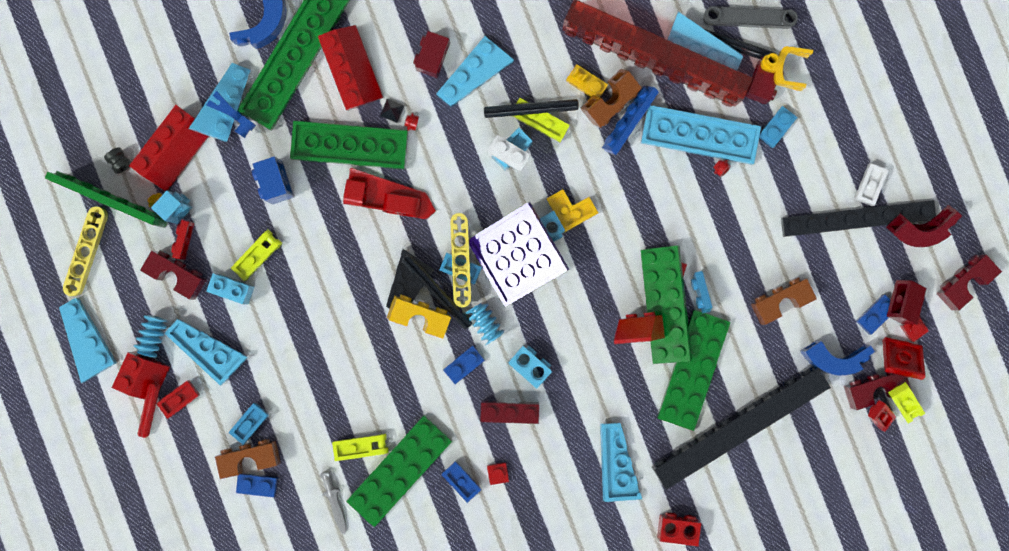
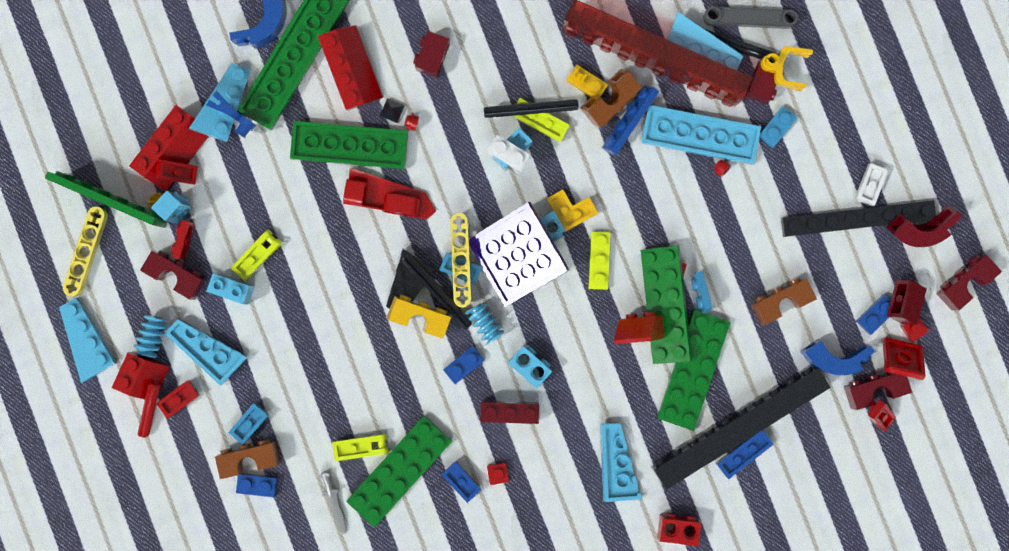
(117, 160): pearl dark grey wheel -> none
(176, 172): none -> red plate
(272, 180): blue brick -> none
(479, 66): medium azure wing -> none
(599, 260): none -> neon yellow plate
(744, 454): none -> blue plate
(906, 402): neon yellow plate -> none

